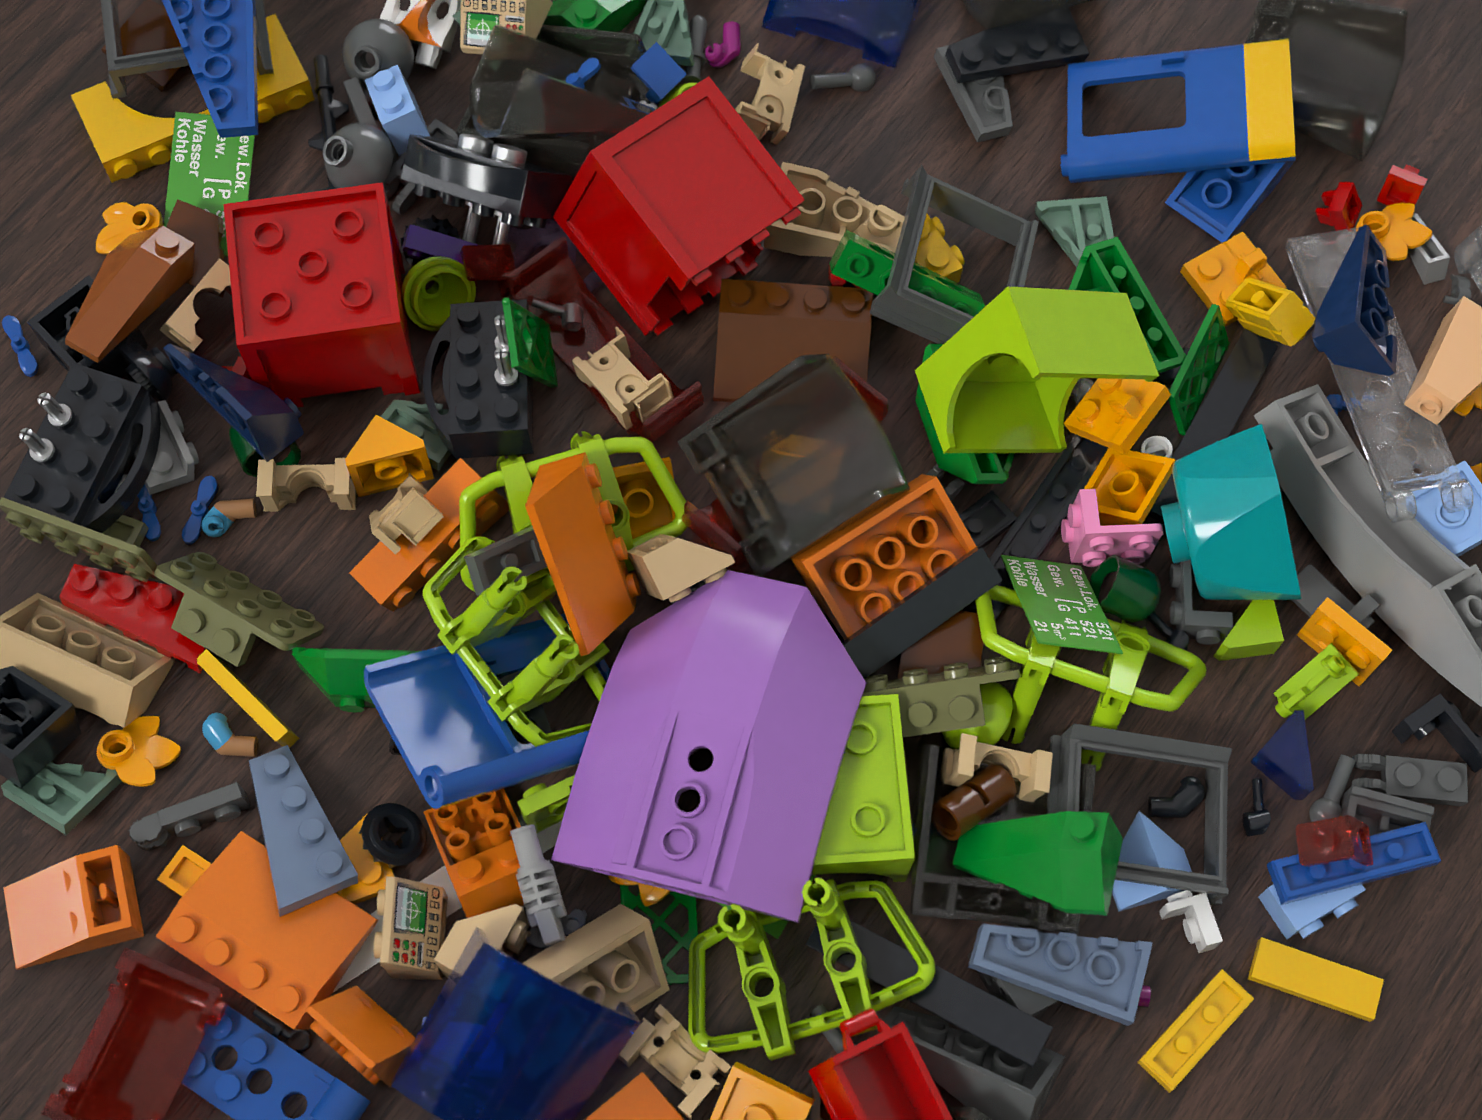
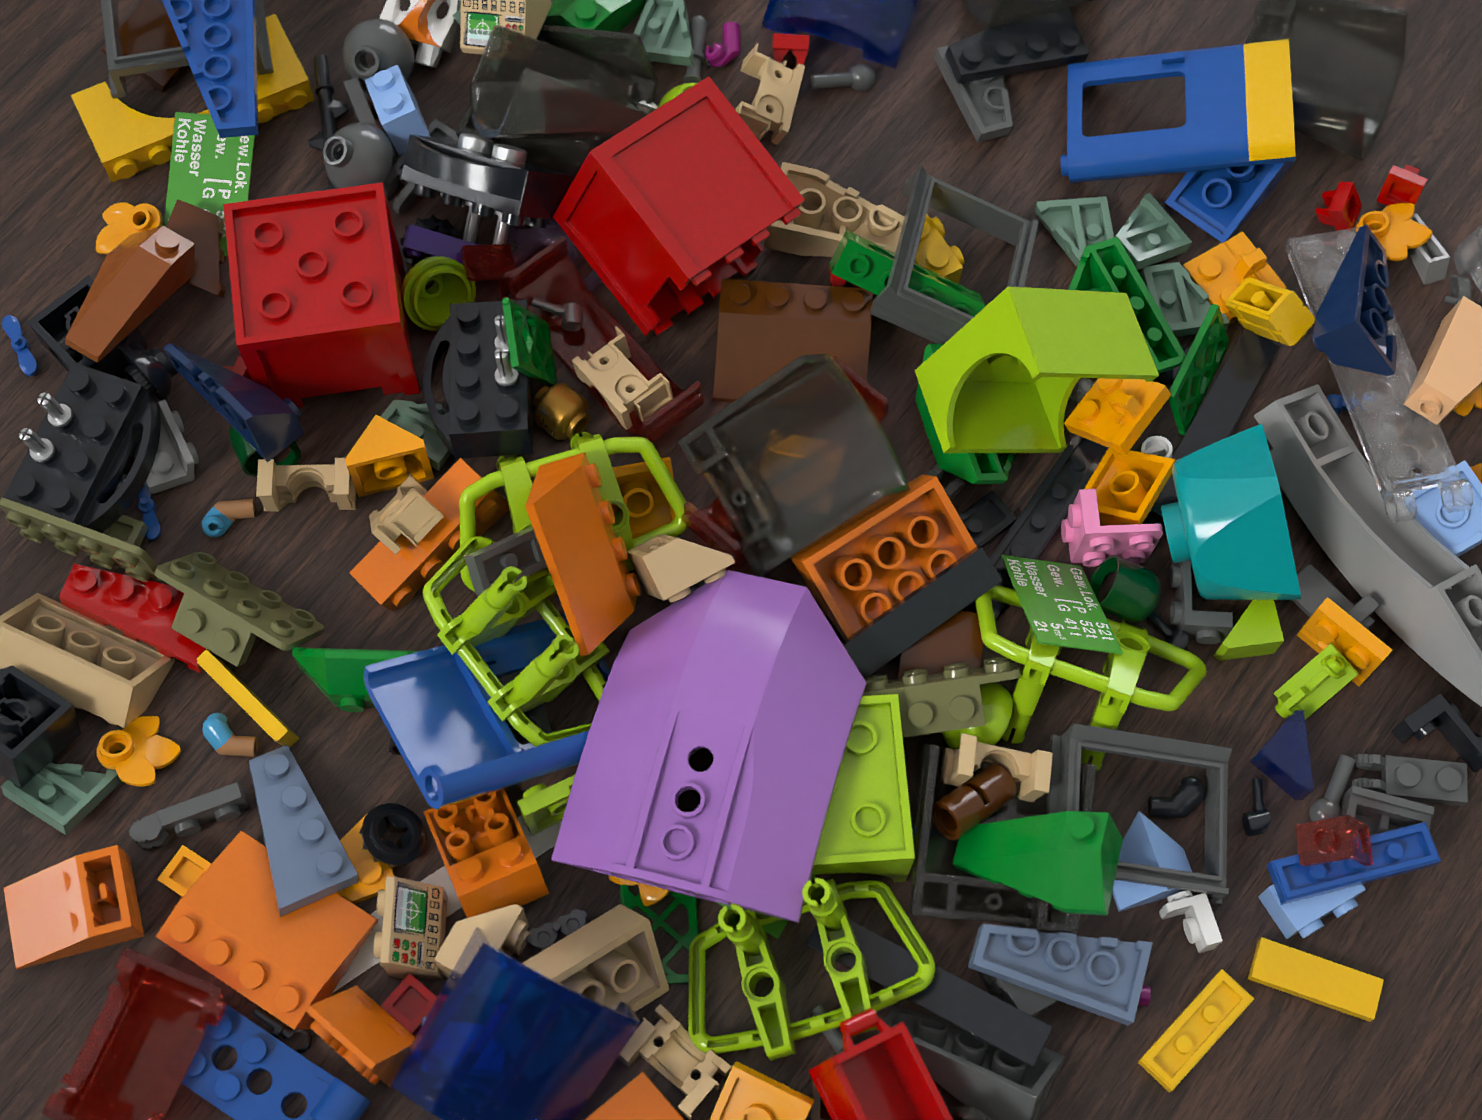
(181, 324): tan piece -> none
(207, 490): blue piece -> none
(410, 1004): none -> red tile
(538, 885): light grey hinge -> none
(561, 411): none -> pearl gold head
(586, 71): blue piece -> none
(657, 72): blue panel -> none
(790, 42): none -> red tile
(1152, 234): none -> sand green wing
(1178, 297): none -> sand green wing

